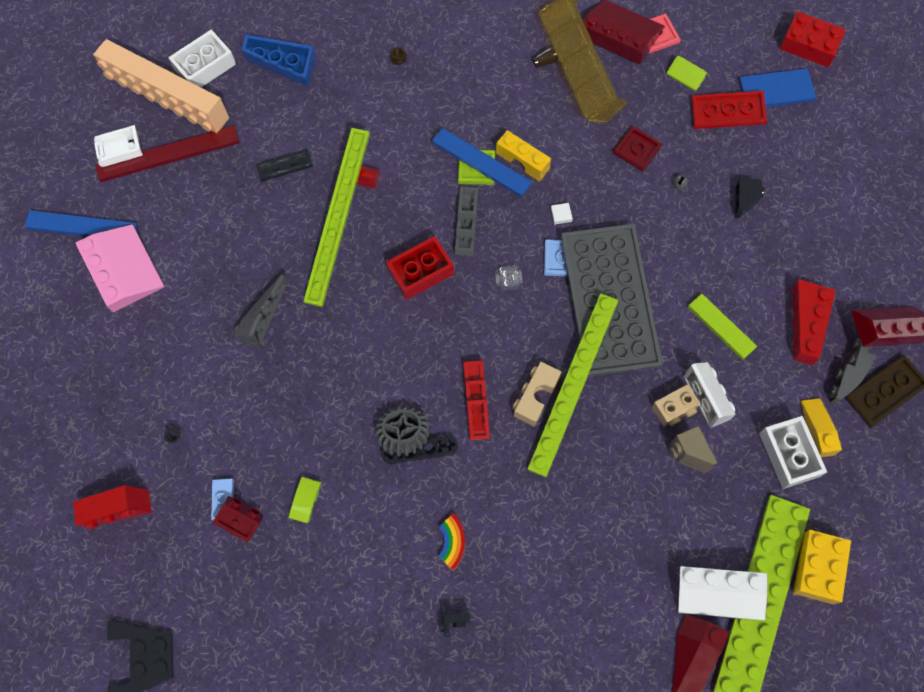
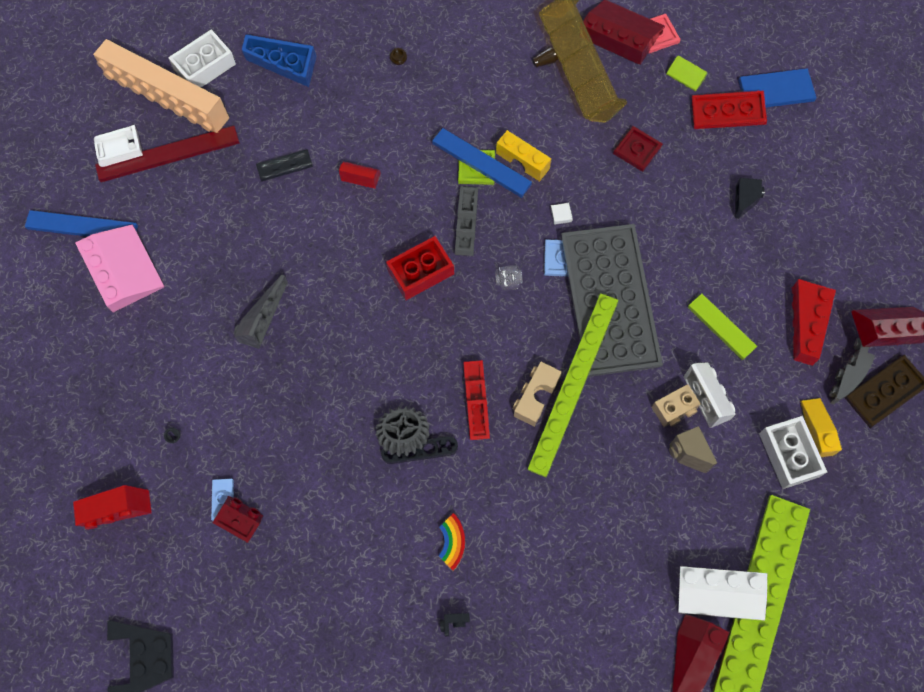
(304, 499): lime slope -> none
(336, 217): lime plate -> none
(683, 185): dark grey hinge -> none
(813, 39): red brick -> none
(822, 567): yellow brick -> none

